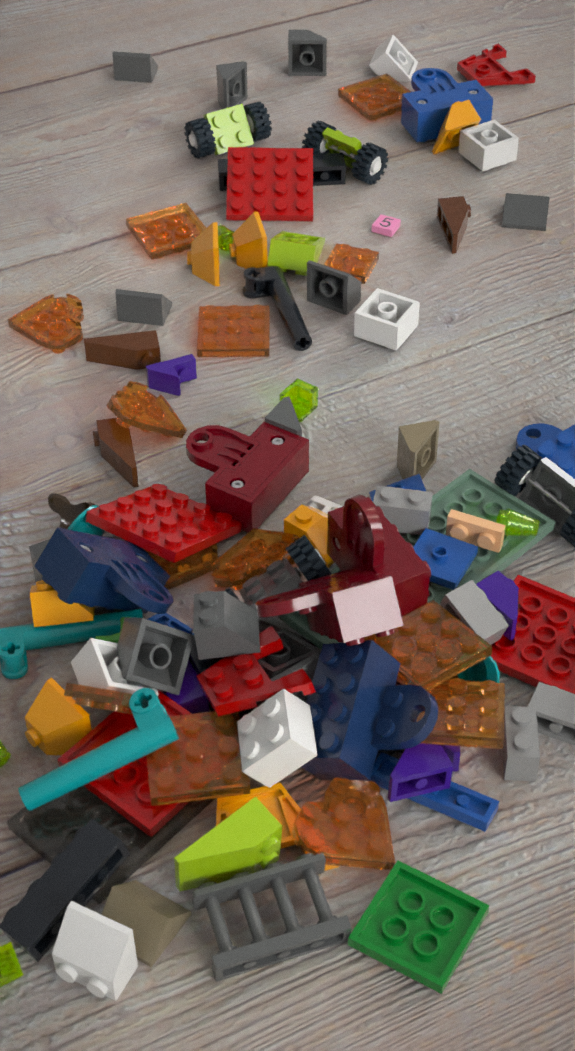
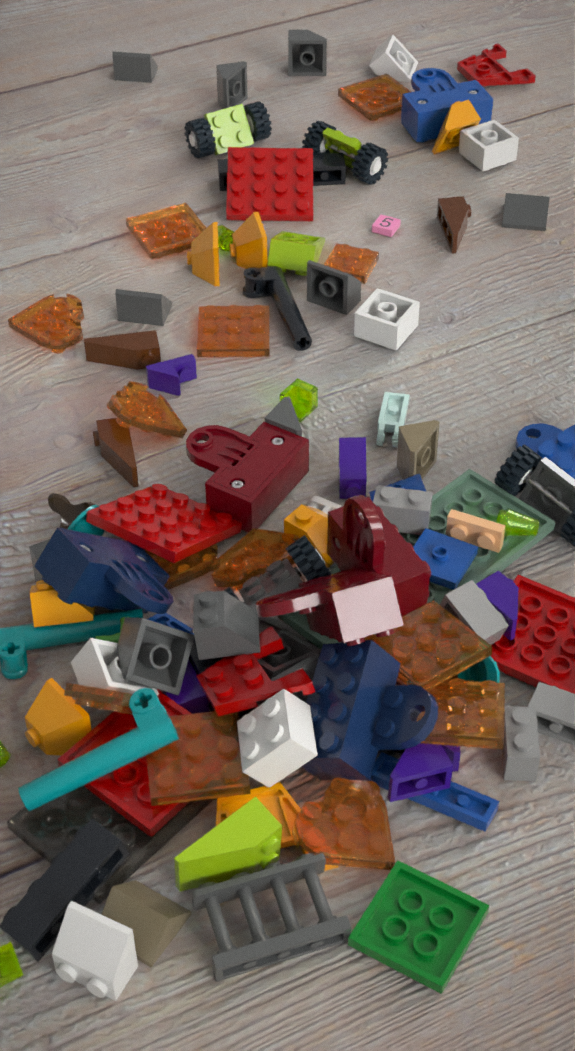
(352, 467): none -> dark purple slope
(391, 416): none -> light aqua hinge

